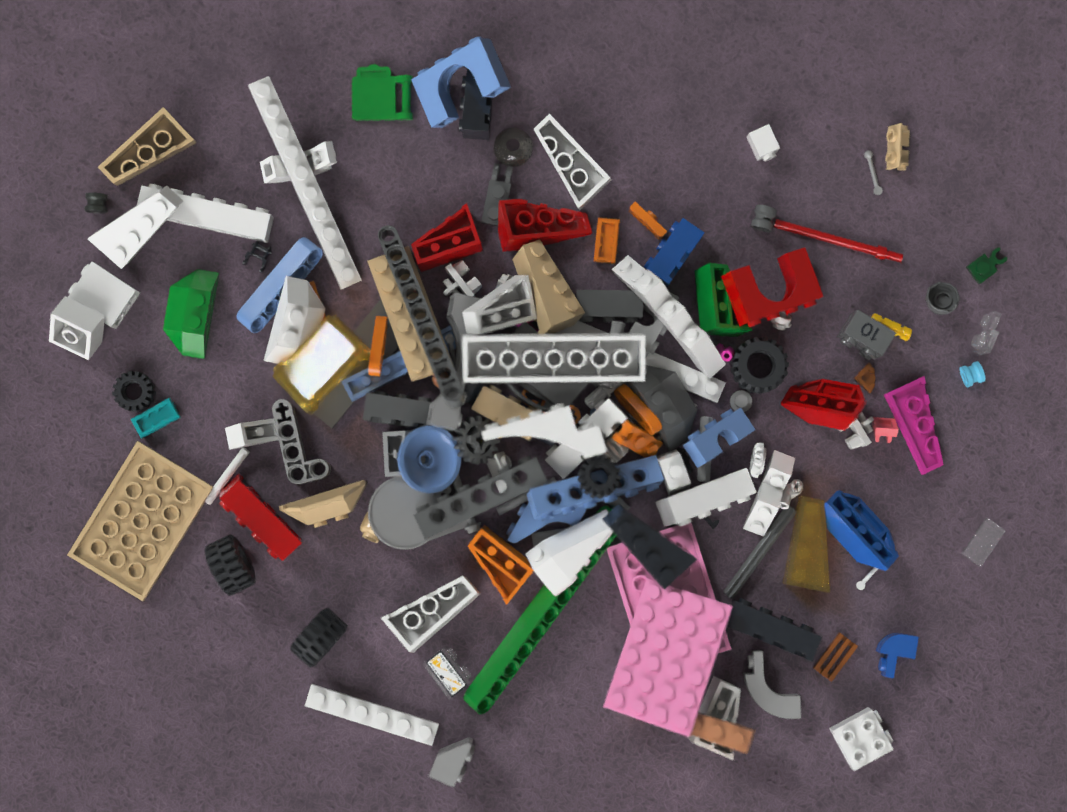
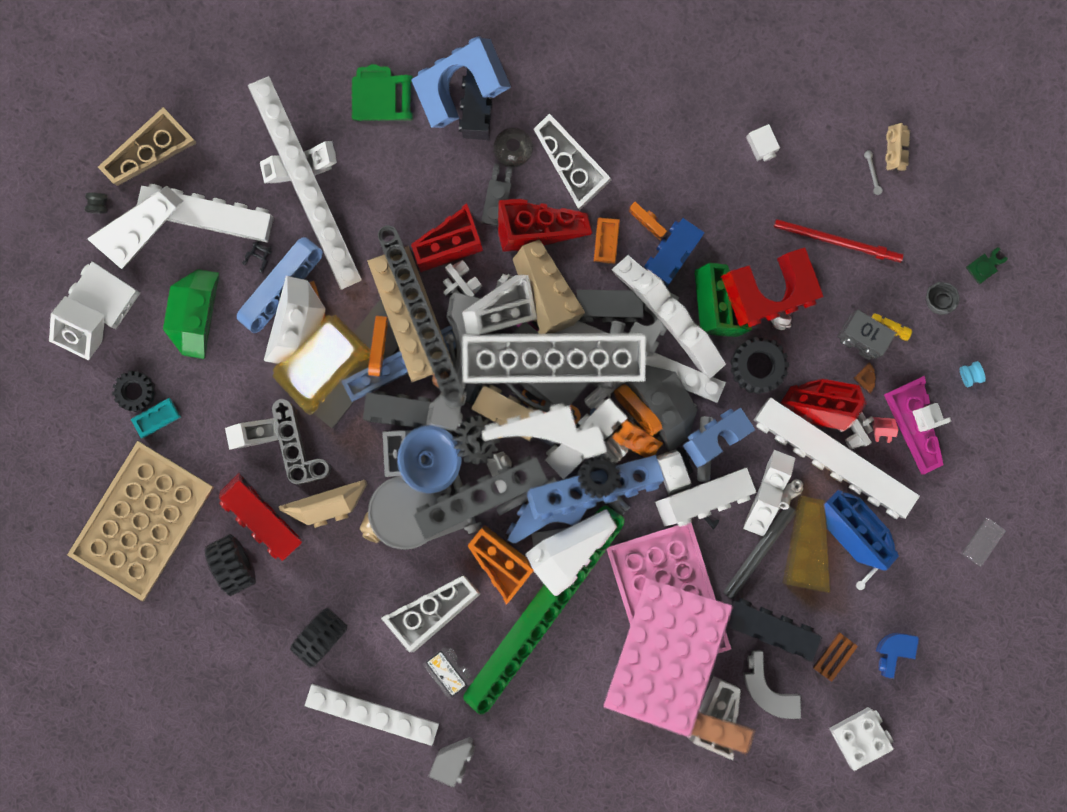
(228, 473): white bar -> none
(654, 551): black wedge -> none
(726, 353): dark pink arm -> none
(741, 399): light grey plate -> none
(757, 460): white gear -> none
(763, 218): dark grey wheel -> none
(836, 458): none -> white brick
(929, 417): none -> white panel
(985, 340): clear plate -> none

